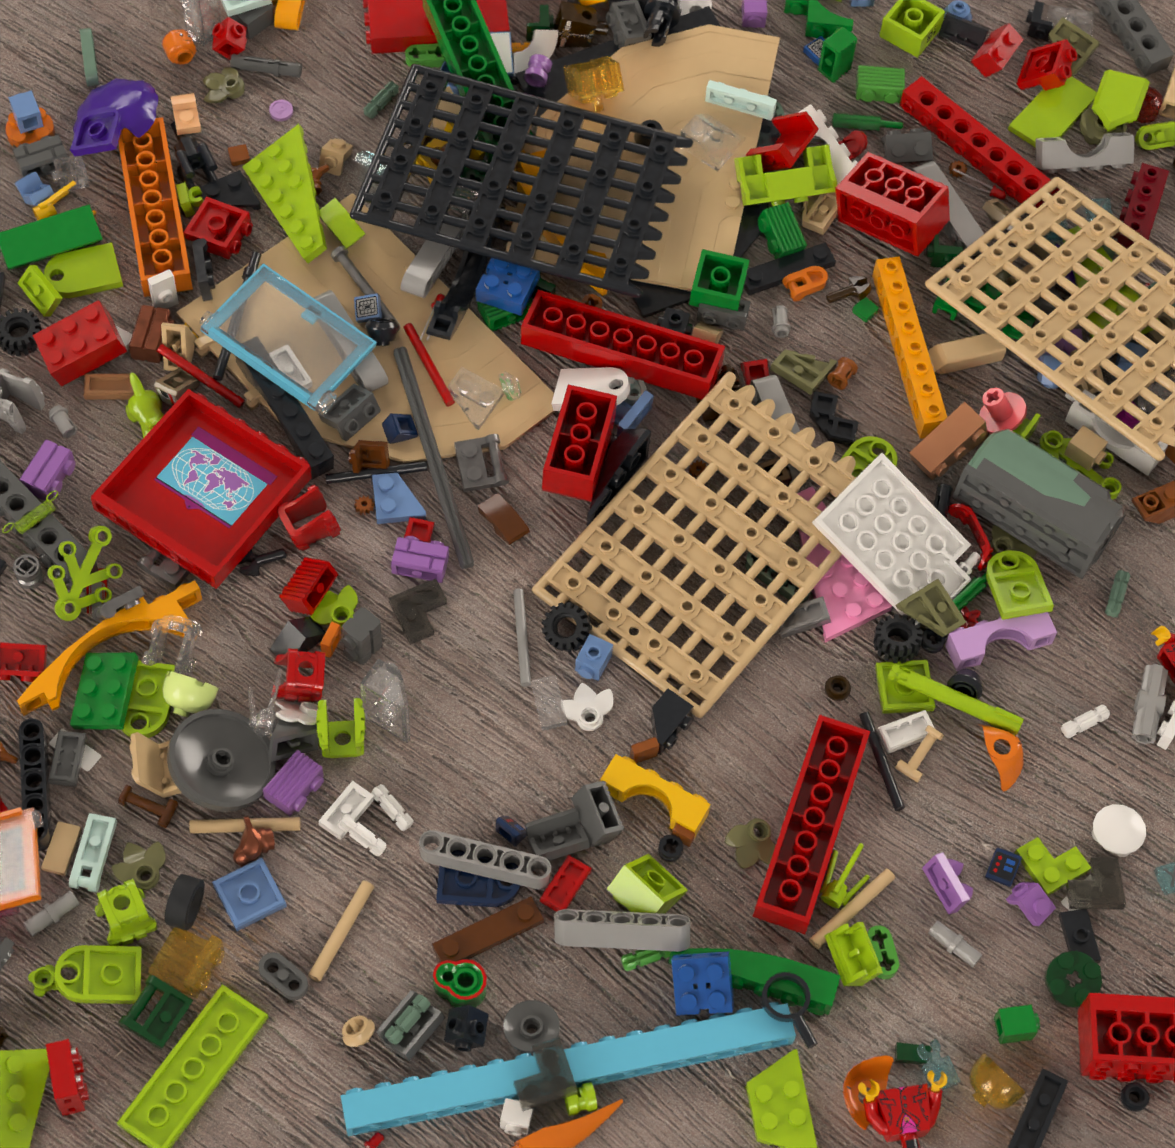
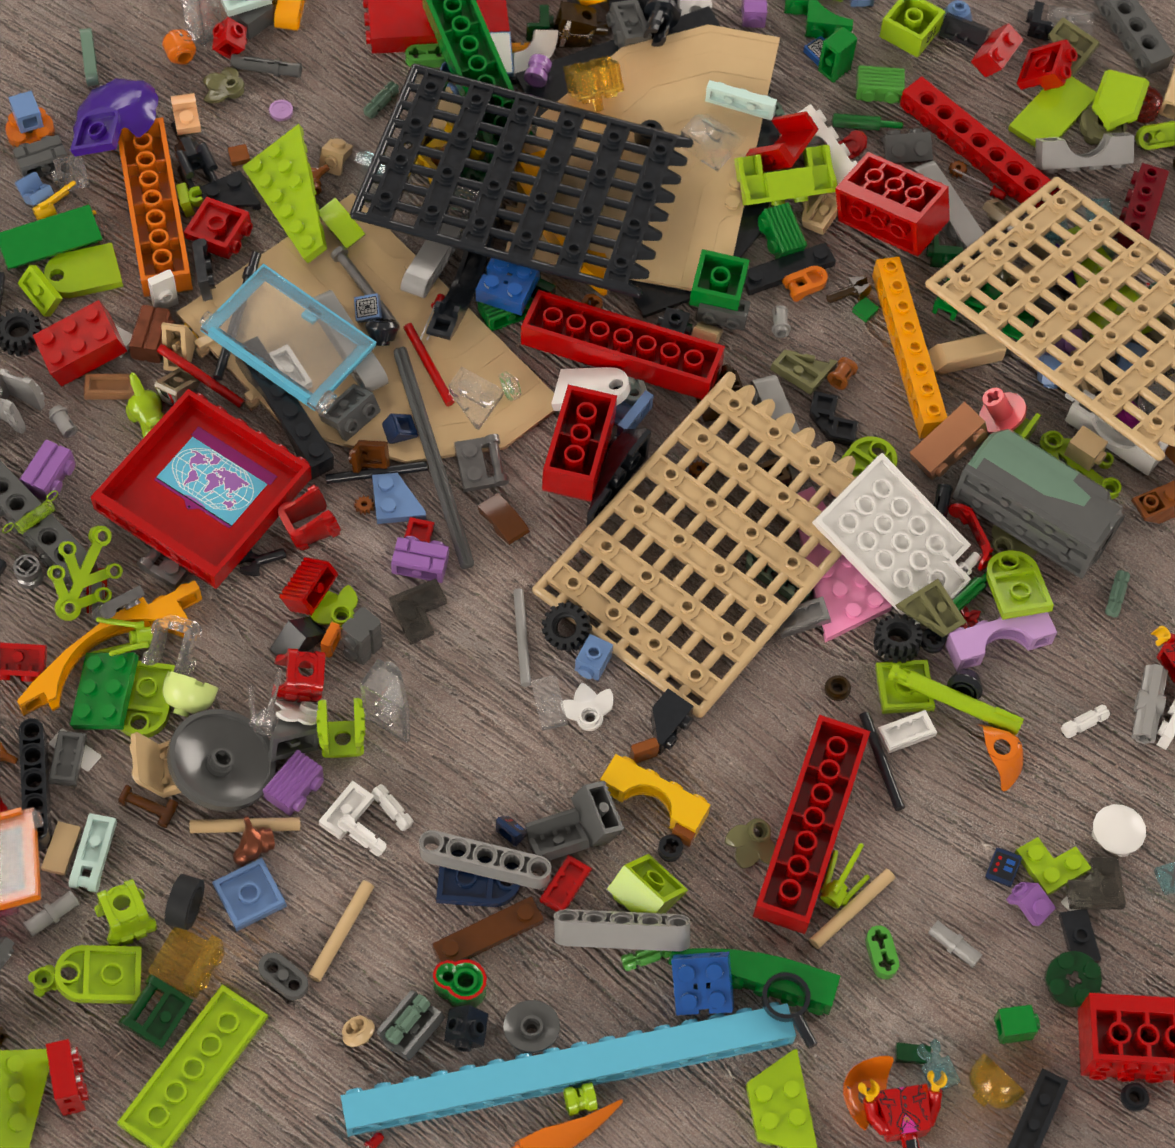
(139, 638): none -> lime plant
(141, 862): olive plate -> none
(513, 1119): white plate -> none
(552, 1082): clear smoke plate -> none
(754, 370): red slope -> none
(853, 954): lime hinge -> none
(911, 768): tan piece -> none
(943, 878): medium lavender tile -> none

